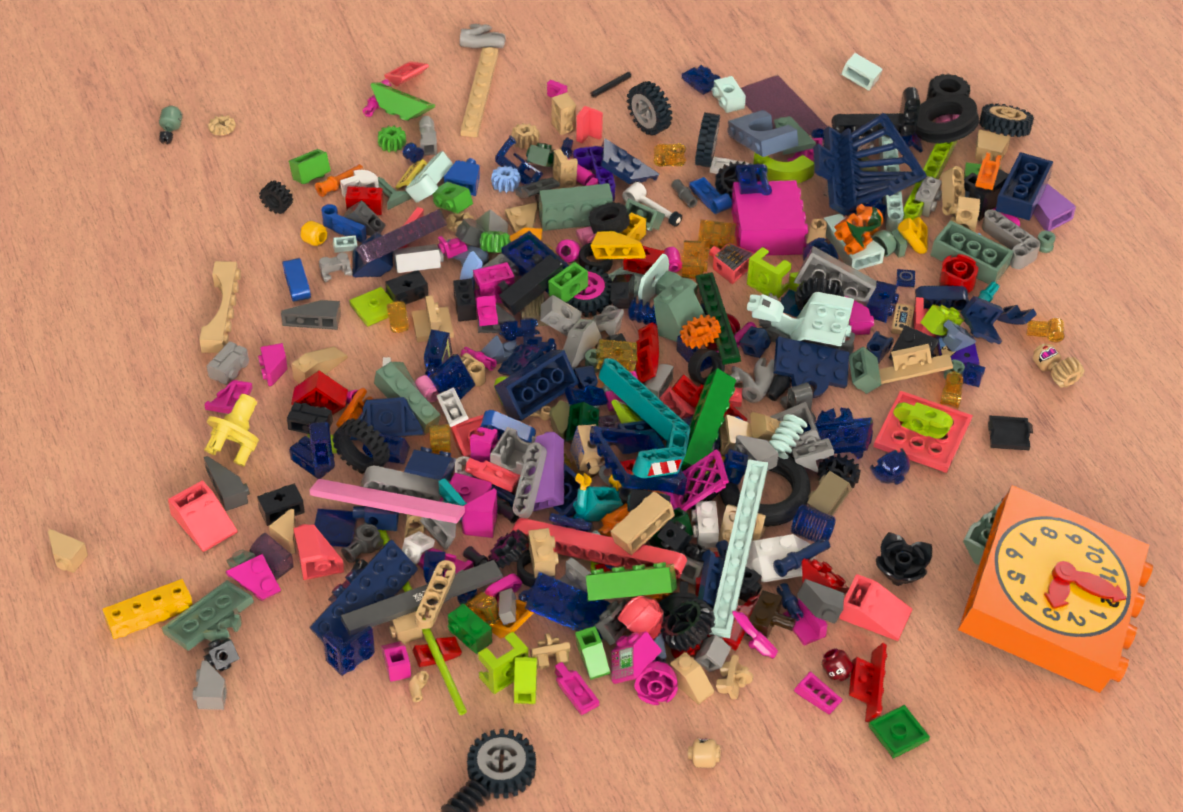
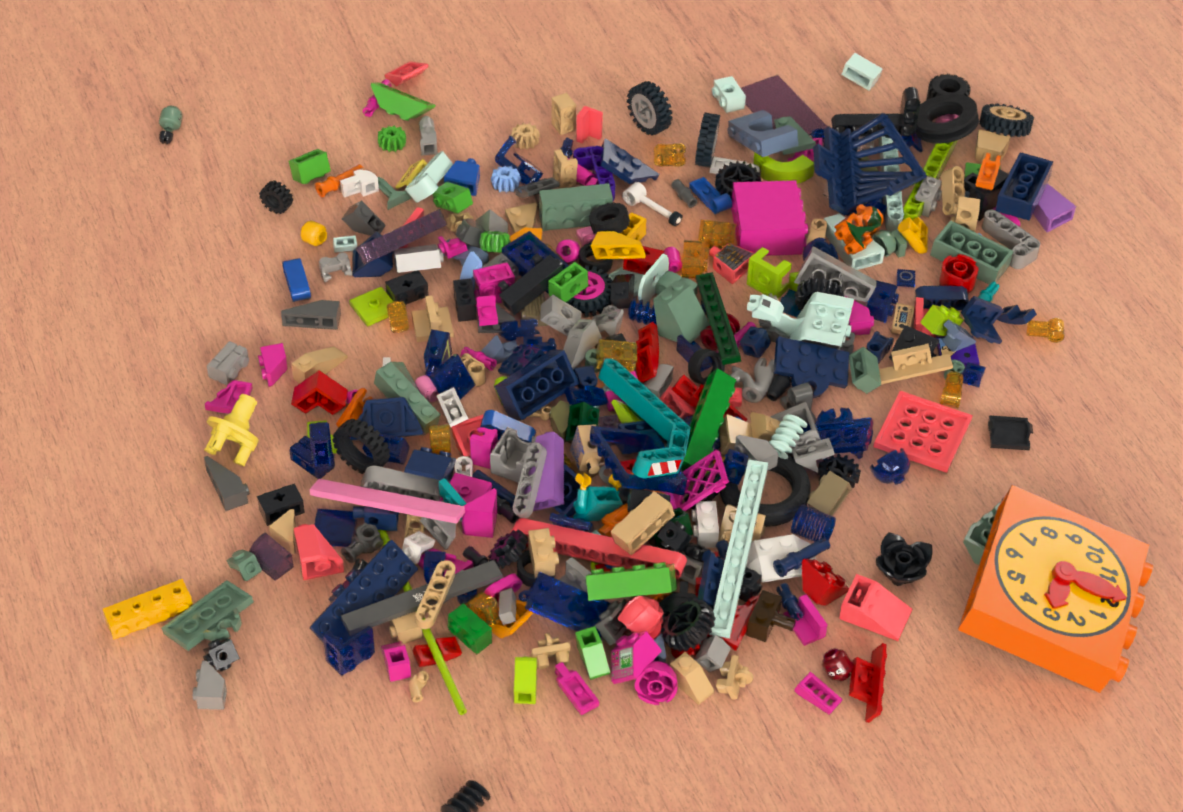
(67, 551): tan slope -> none
(201, 516): coral slope -> none
(215, 334): tan arch -> none
(216, 127): tan gear -> none
(255, 577): dark pink wing -> none
(304, 414): black brick -> none
(341, 224): blue plate -> none
(369, 195): red brick -> none
(413, 152): clear blue wheel -> none
(477, 39): light grey piece -> none
(479, 92): tan plate -> none
(493, 473): coral hinge -> none
(501, 669): lime panel -> none
(518, 763): wheel -> none
(541, 154): brick -> none
(555, 88): dark pink bracket -> none
(611, 84): black piece -> none
(653, 217): sand green brick -> none
(699, 331): orange gear -> none
(700, 79): clear blue plate -> none
(704, 753): tan head -> none
(748, 182): clear blue plate -> none
(759, 641): dark pink piece -> none
(822, 600): dark grey slope -> none
(899, 731): green plate -> none
(924, 419): lime piece -> none
(1046, 241): sand green wheel -> none
(1046, 357): tan head -> none
(1067, 372): tan gear -> none

